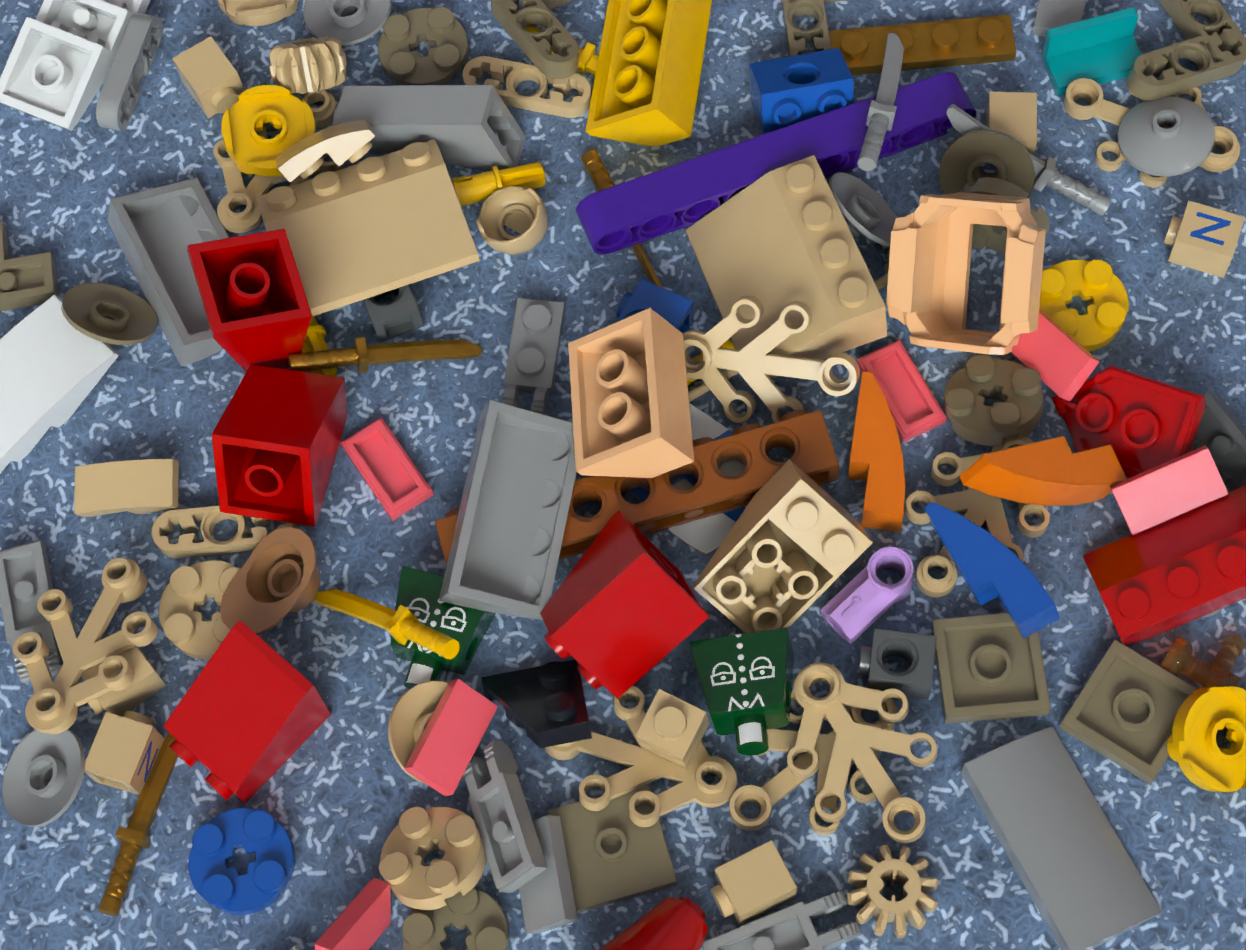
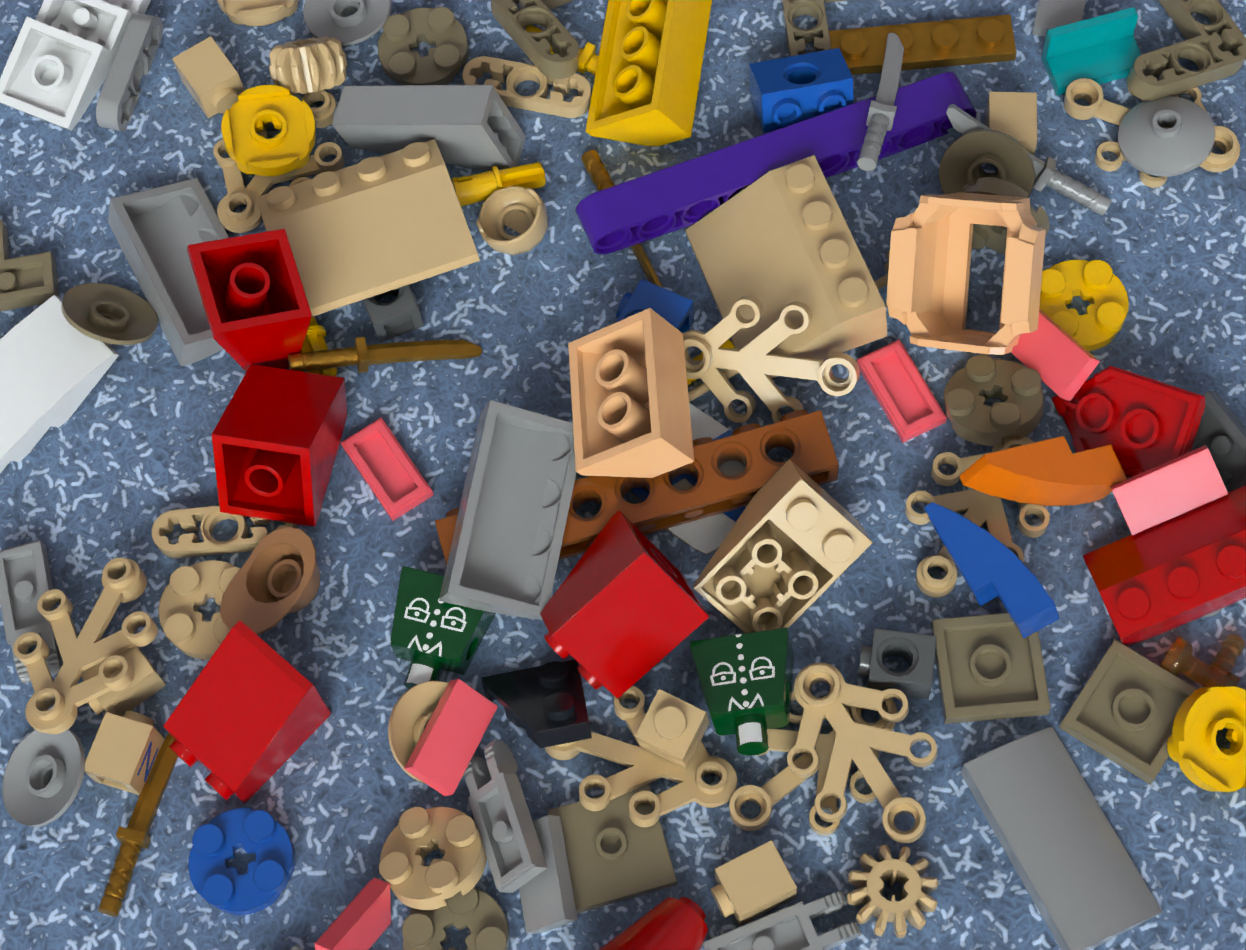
(126, 486): tan slope -> none
(340, 142): slope -> none
(400, 623): yellow sword -> none
(533, 351): light grey hinge -> none
(862, 208): light grey dish -> none
(866, 596): lavender piece -> none
(877, 458): orange slope -> none
(1204, 238): tan brick -> none

